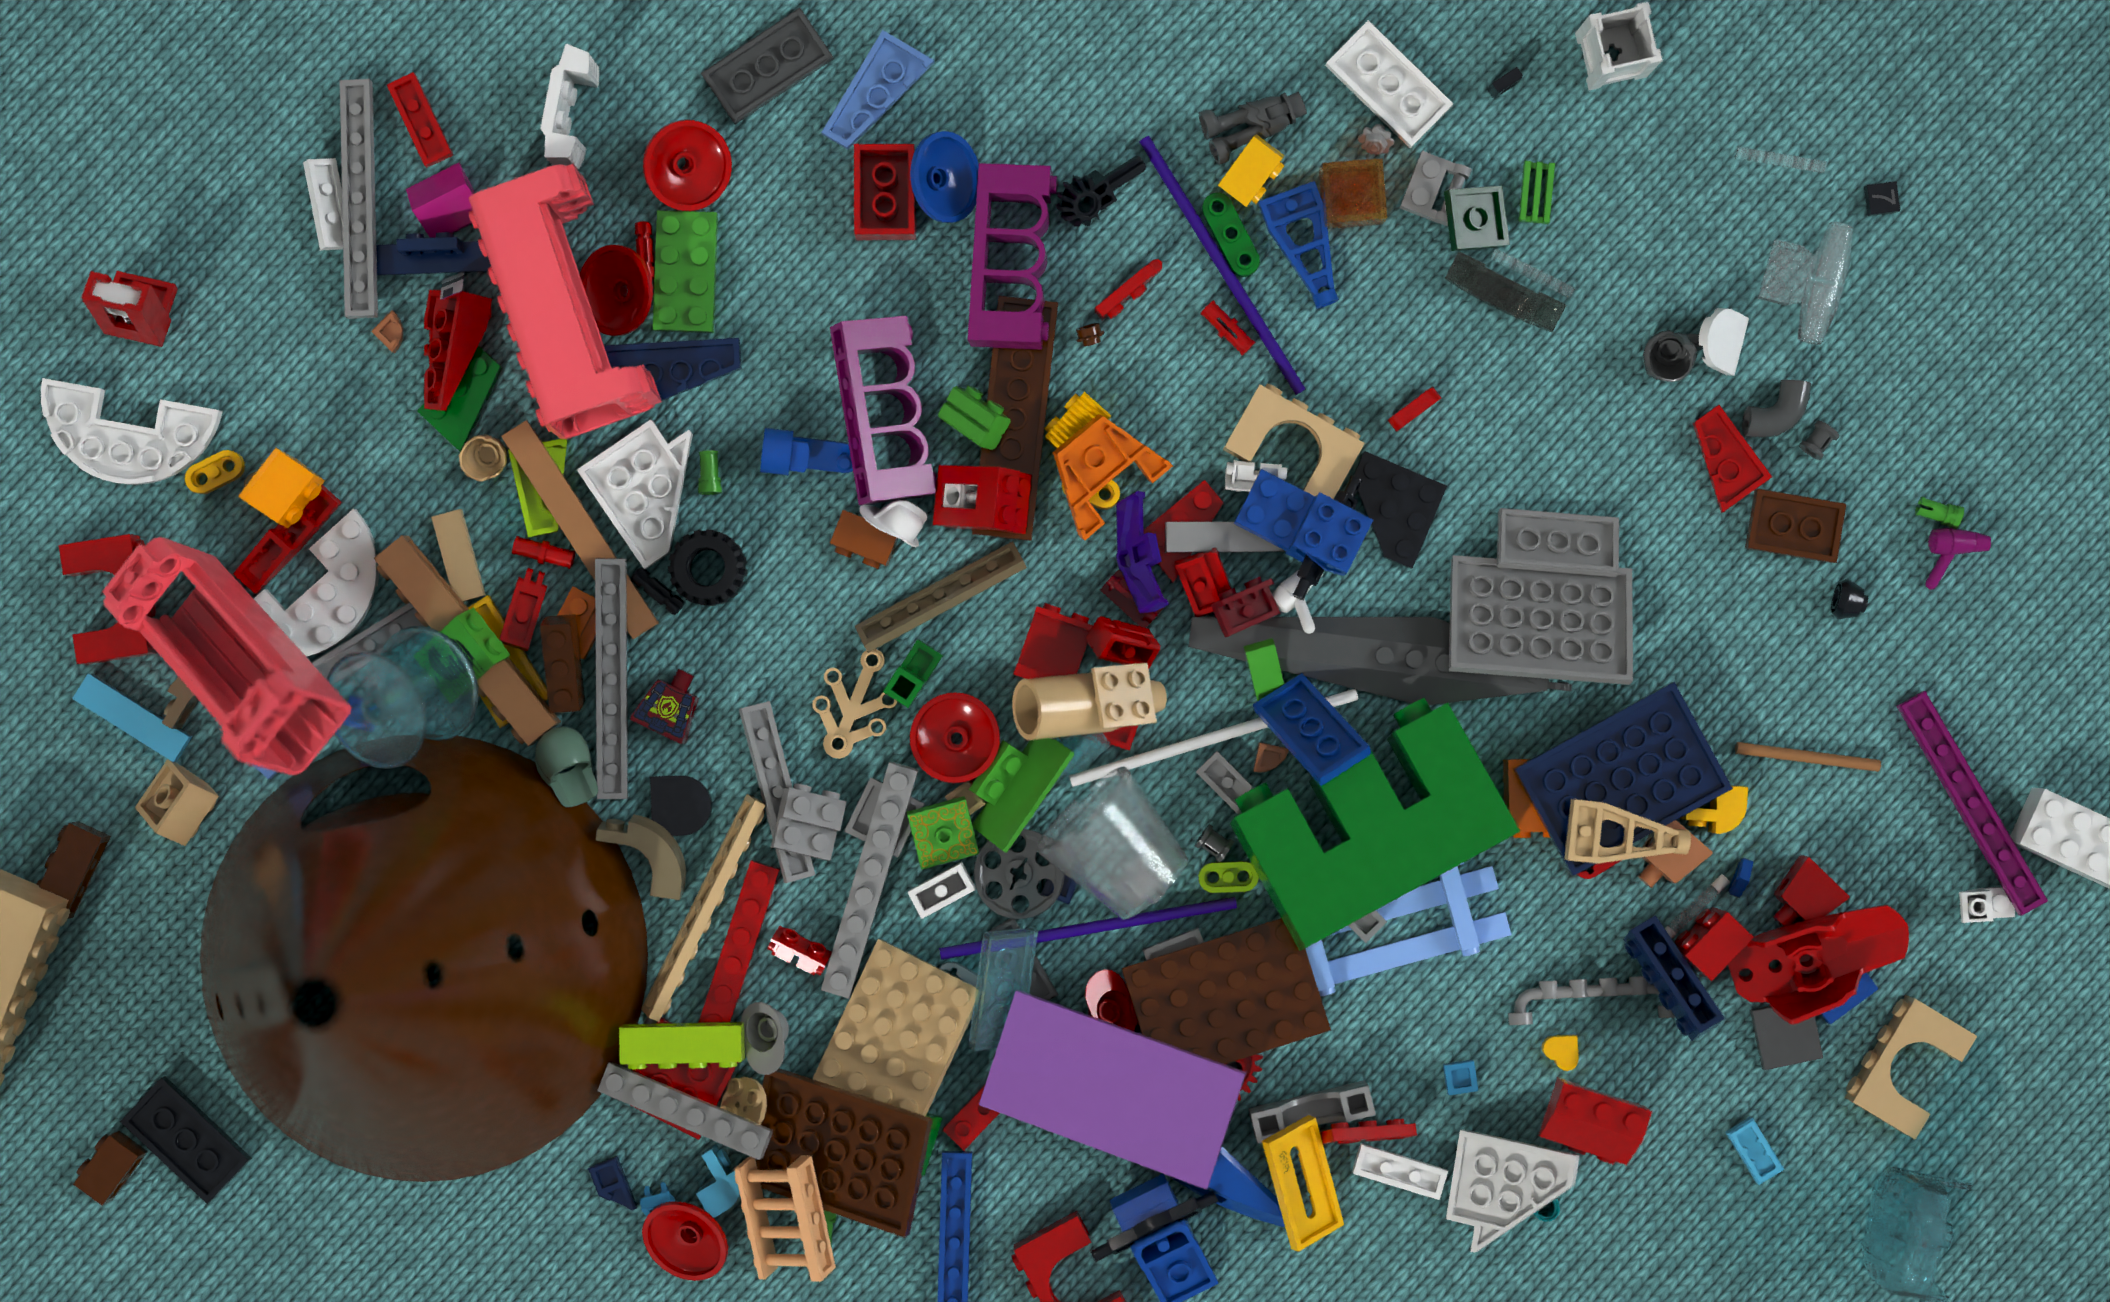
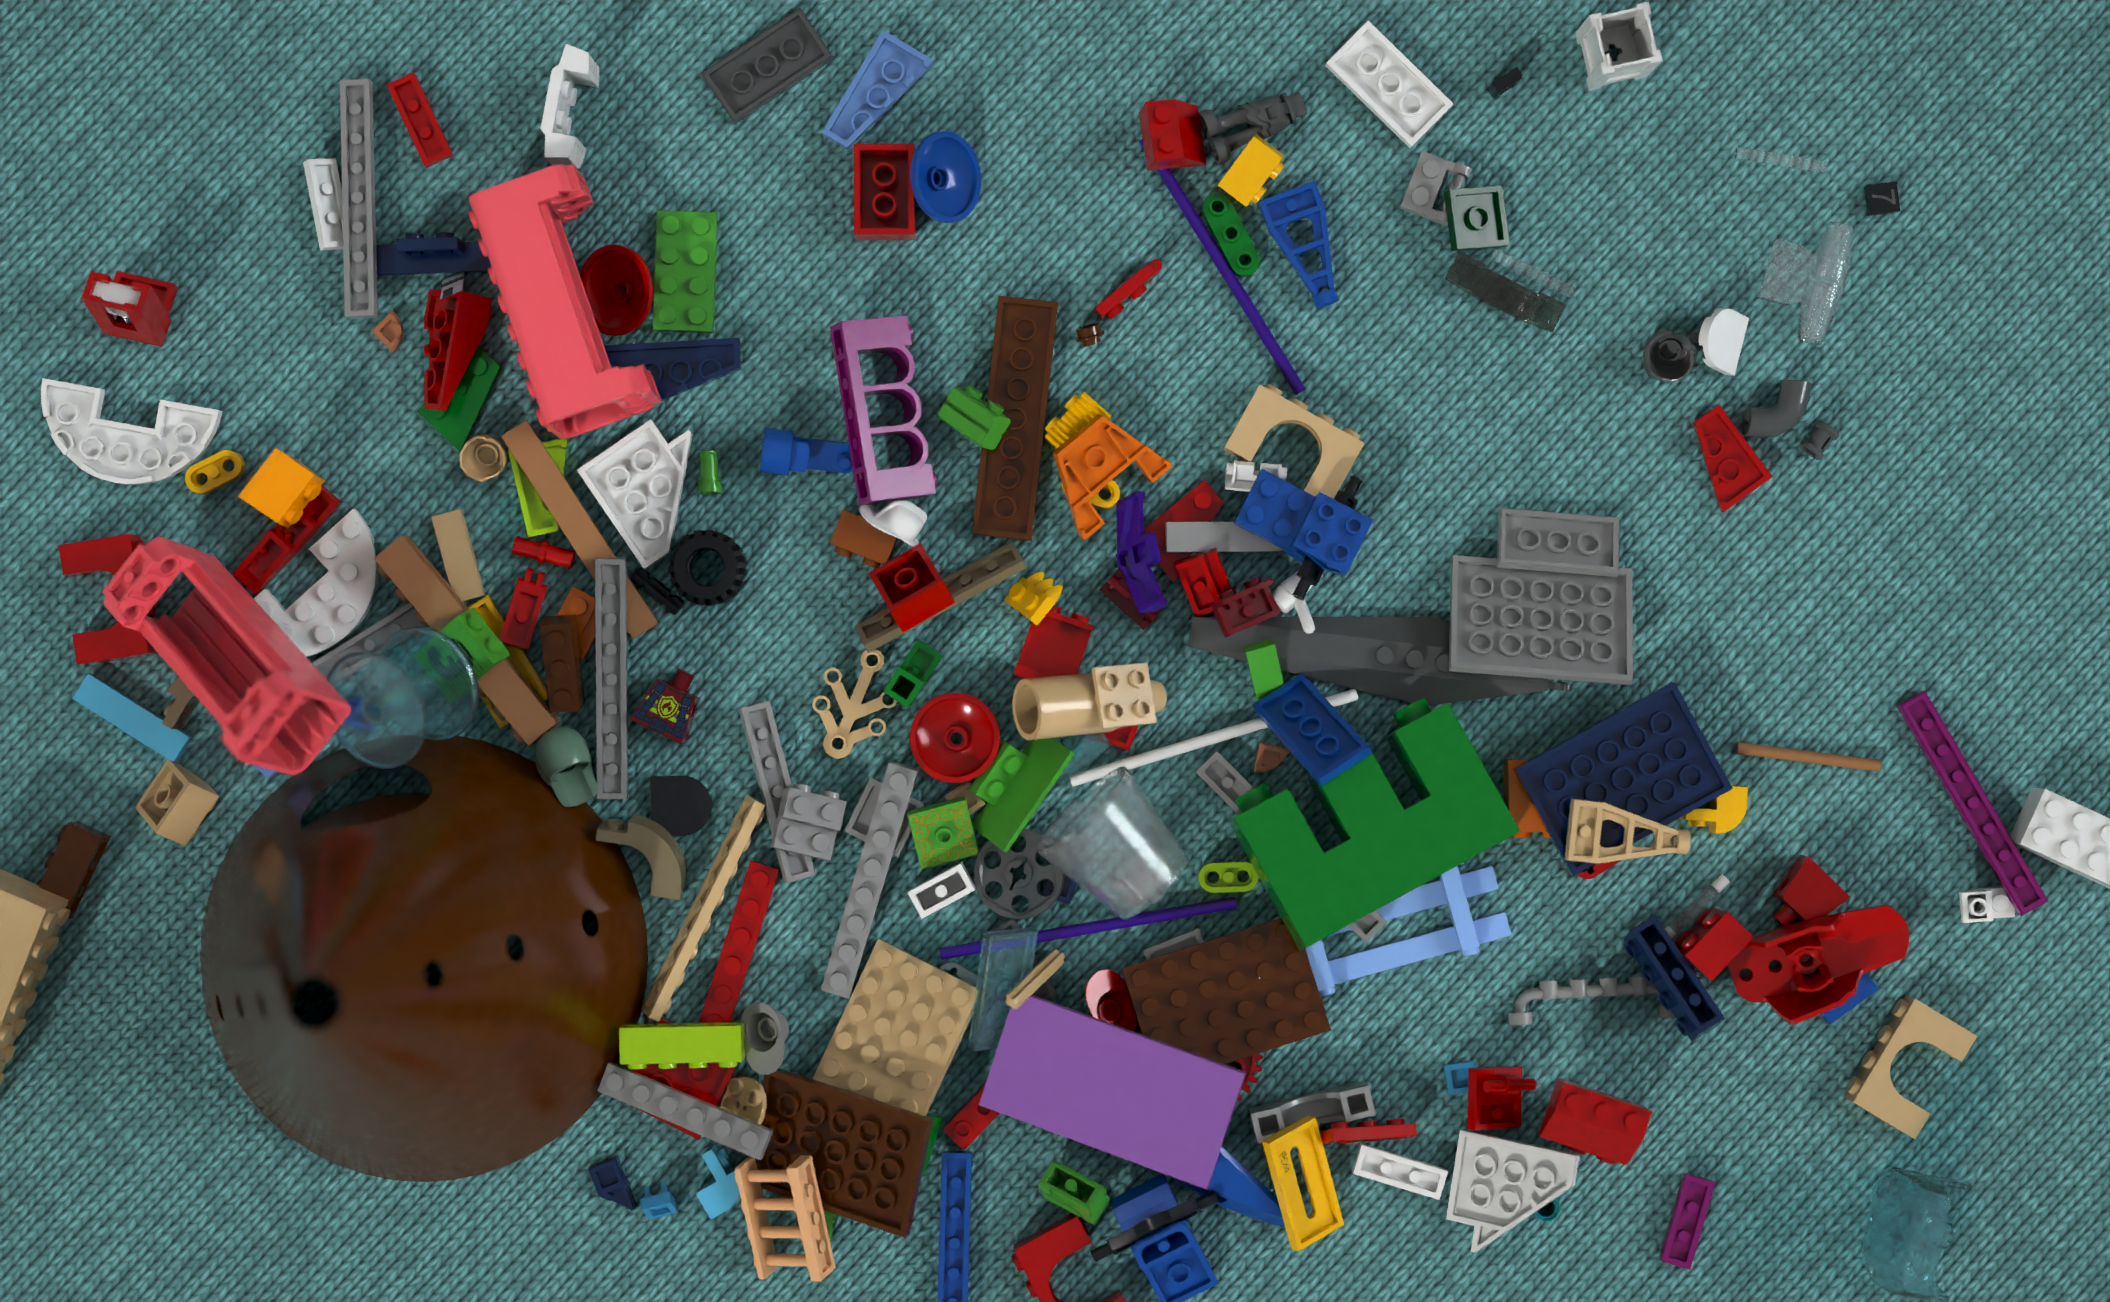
(110, 1167): reddish brown brick -> none
(185, 1139): black plate -> none
(442, 201): dark pink slope -> none
(644, 244): red axle -> none
(685, 1240): red dish -> none
(705, 171): red dish -> none
(788, 943): red hinge -> none
(911, 587): none -> red brick
(982, 498): red brick -> none
(1021, 185): magenta fence -> none
(1034, 596): none -> yellow plate
(1035, 979): none -> tan axle
(1074, 1192): none -> bright green brick
(1096, 192): black gear -> none
(1122, 642): red brick -> none
(1171, 135): none -> red slope
(1212, 313): red pin -> none
(1214, 843): dark grey bush -> none
(1353, 193): clear orange brick -> none
(1376, 139): light grey plant -> none
(1400, 506): black plate -> none
(1414, 408): red beam -> none
(1496, 1097): none -> red plate
(1538, 167): bright green tile -> none
(1562, 1050): yellow tile -> none
(1672, 865): nougat torso -> none
(1686, 1220): none -> magenta plate
(1741, 877): blue tile -> none
(1754, 1150): medium azure plate -> none
(1782, 1042): dark grey tile -> none
(1795, 526): reddish brown plate -> none
(1848, 600): black cone -> none
(1947, 515): bright green pin -> none
(1949, 543): magenta piece -> none

